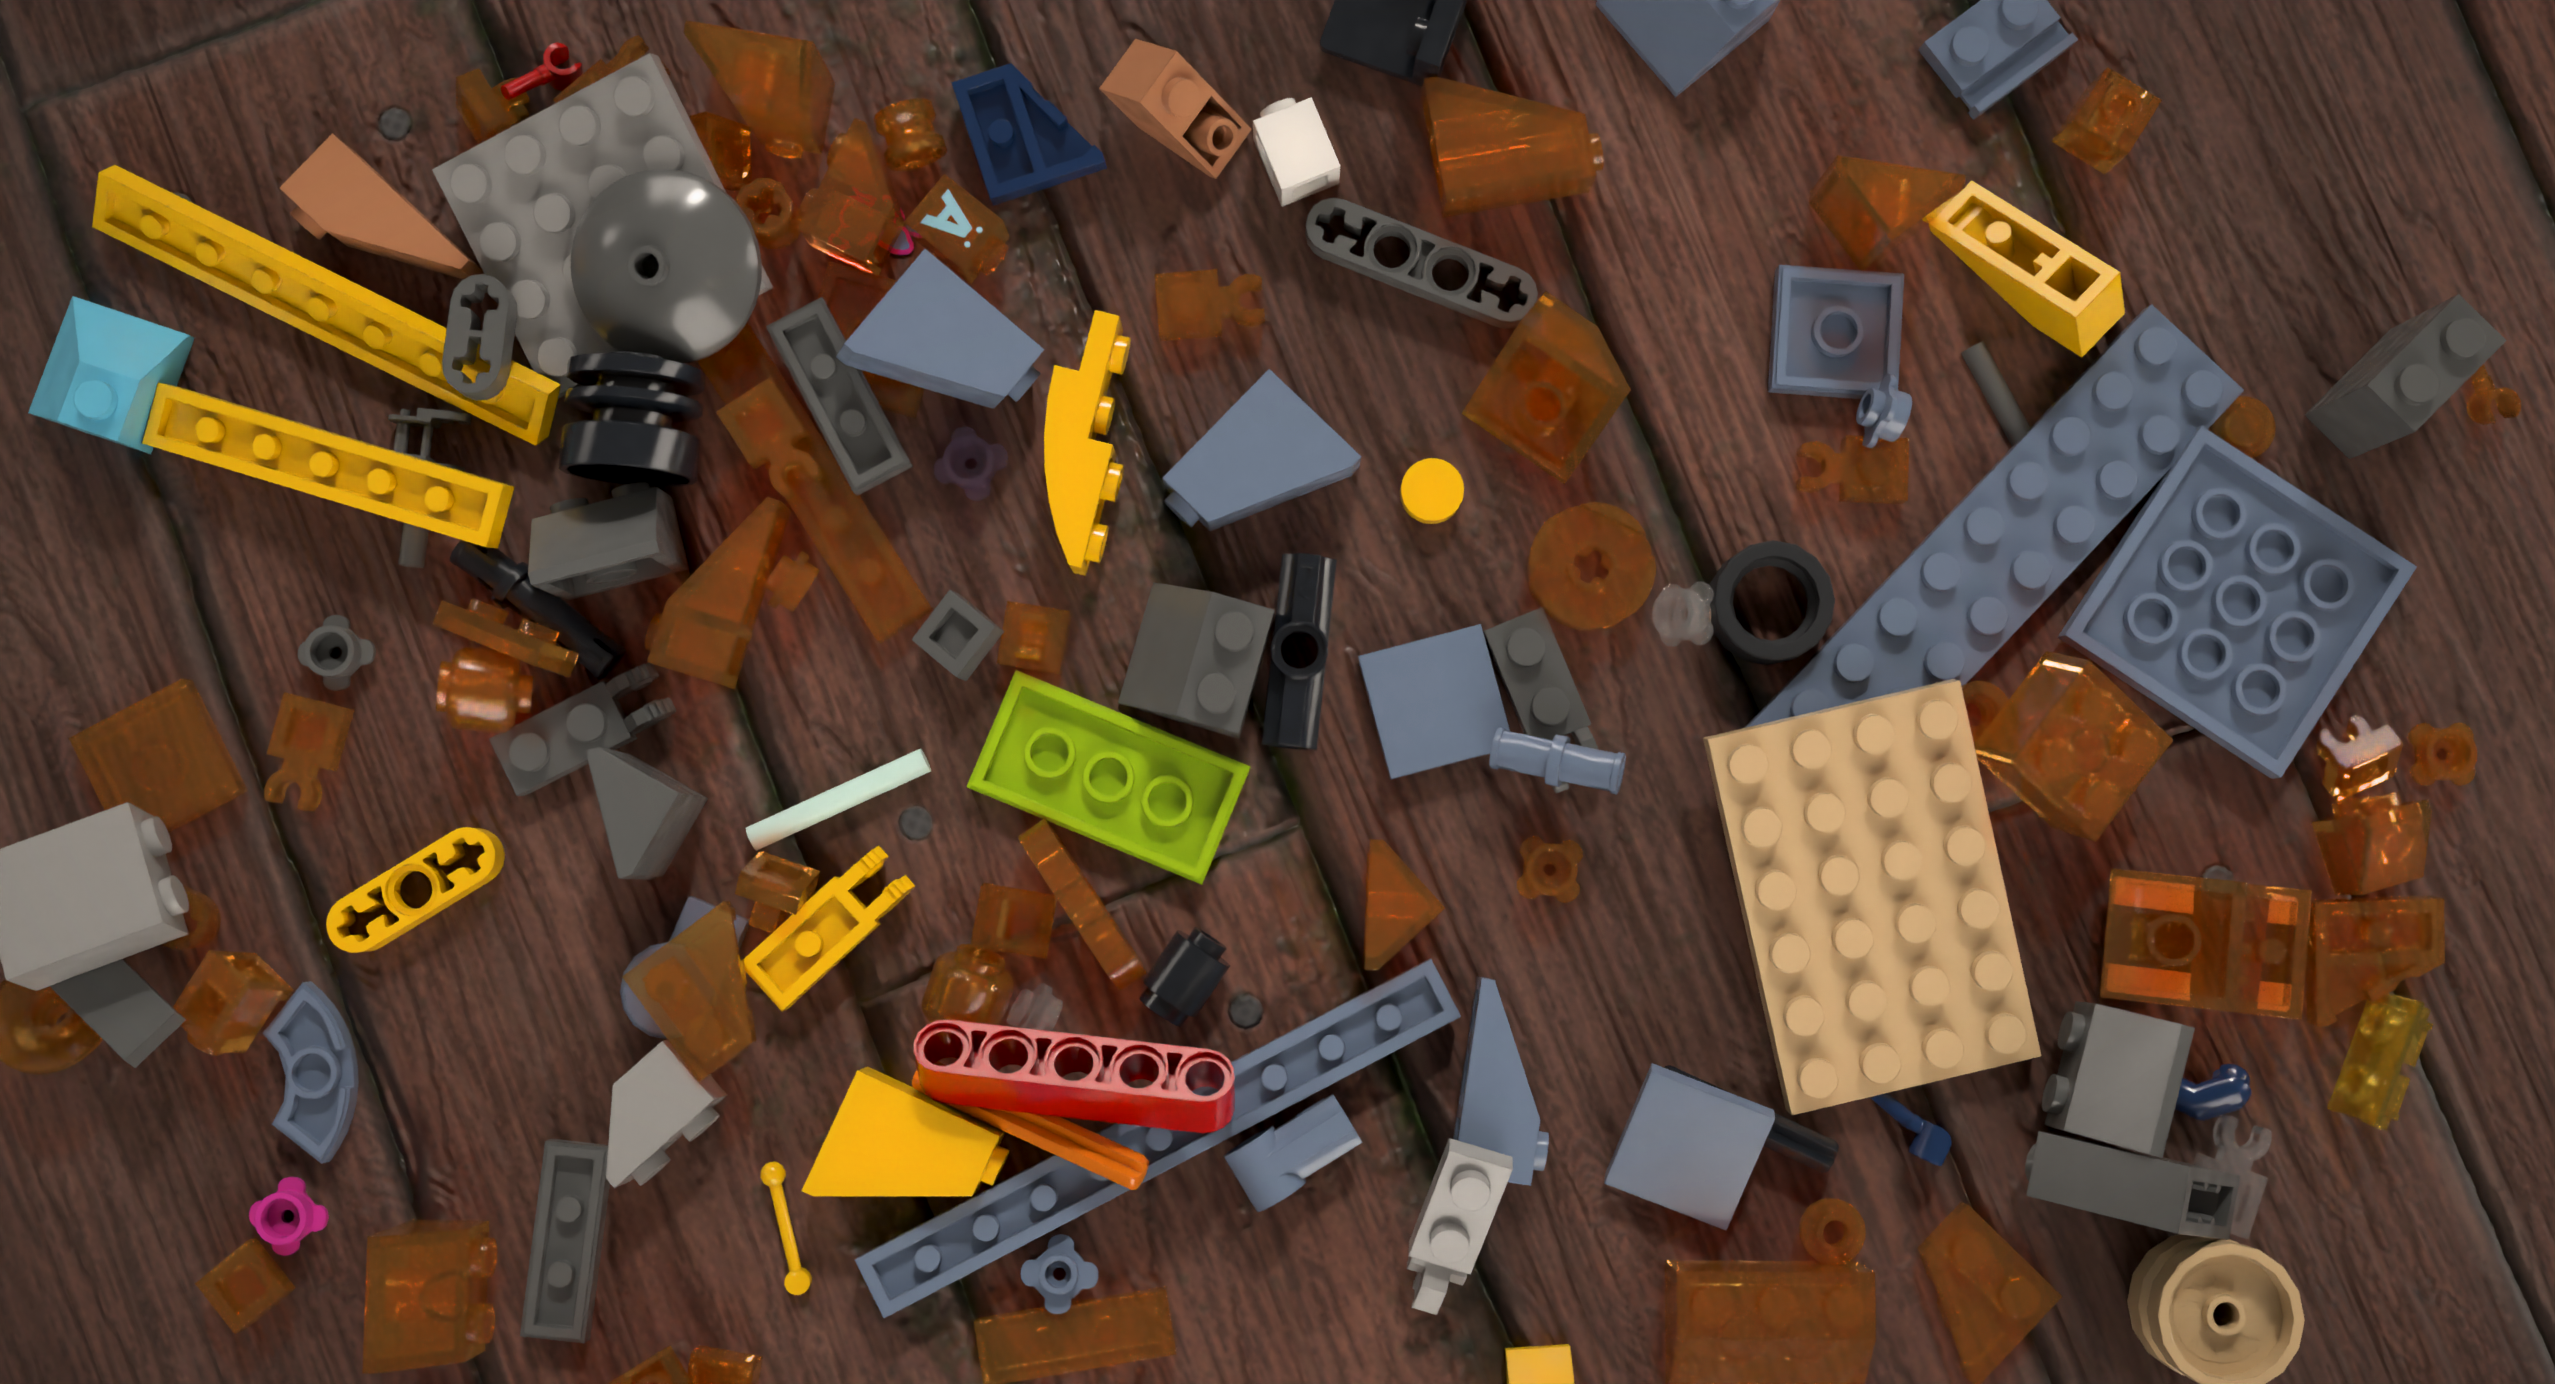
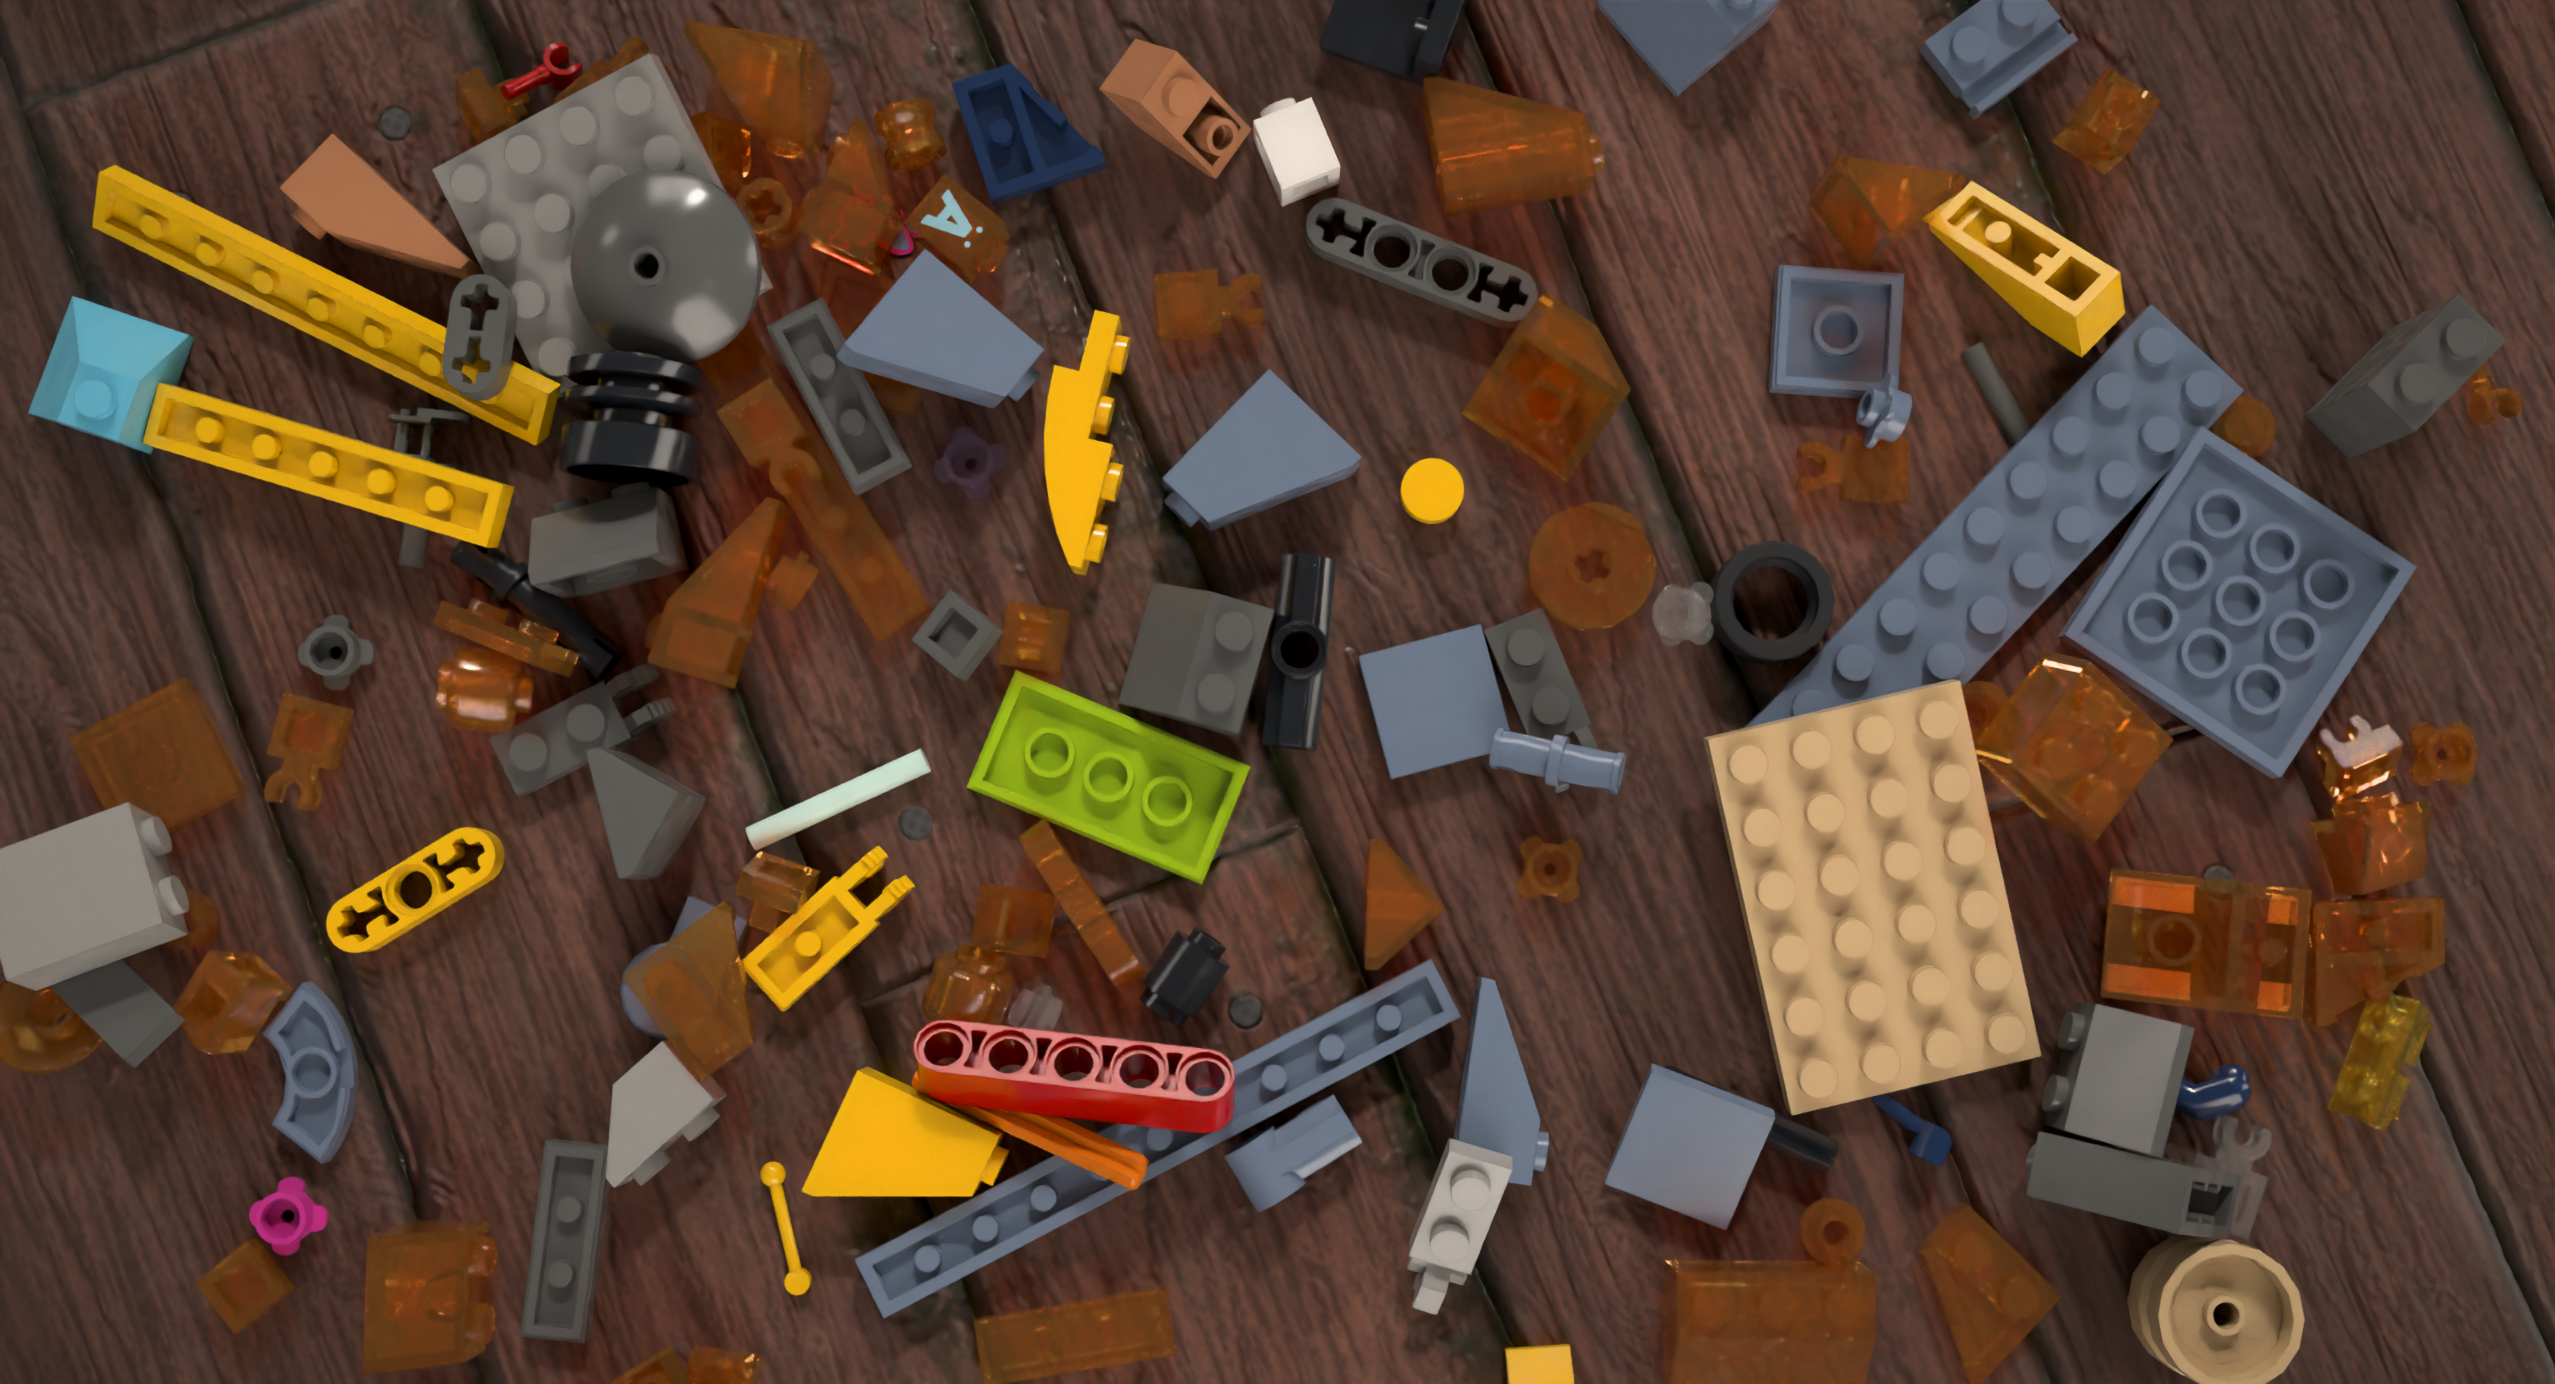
(1041, 1274): sand blue plate -> none

